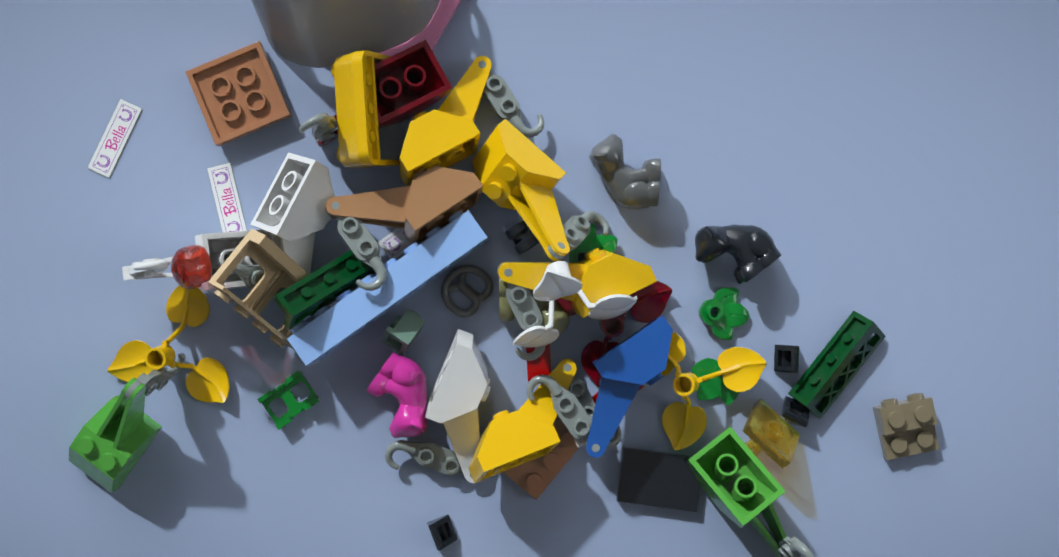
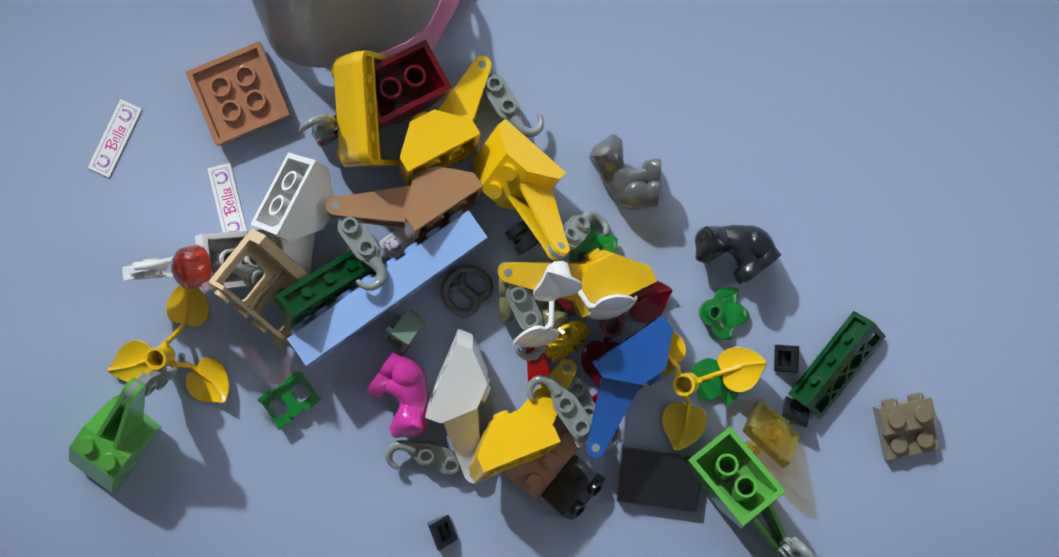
(568, 340): none -> yellow wheel
(573, 488): none -> black bracket

